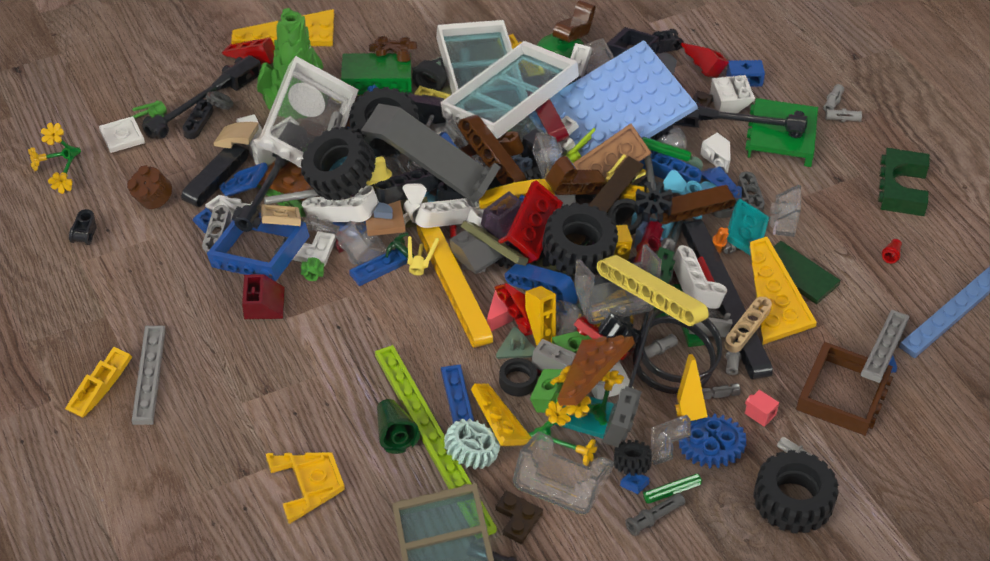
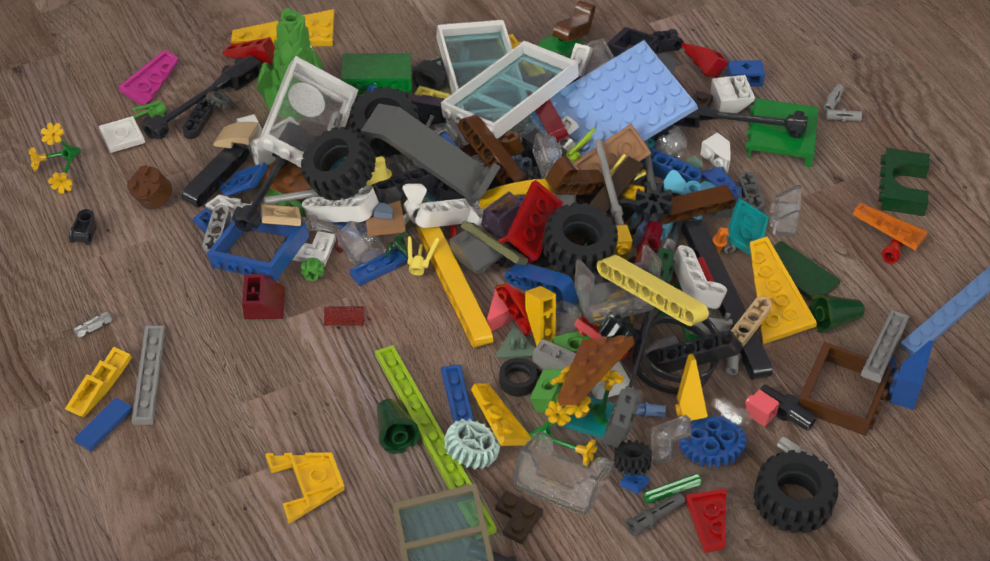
(92, 324): none -> light grey axle
(103, 424): none -> blue tile
(149, 79): none -> dark pink wing
(344, 315): none -> clear red pin
(383, 45): reddish brown plant -> none
(616, 209): none -> light grey bar
(651, 410): none -> medium blue axle
(667, 149): green axle -> none
(704, 349): none -> black beam
(708, 517): none -> red wing
(721, 391): dark grey axle -> none
(737, 415): none -> clear plate
(791, 409): none -> black piece
(835, 311): none -> dark green cone
(898, 229): none -> orange wing
(910, 378): none -> blue slope

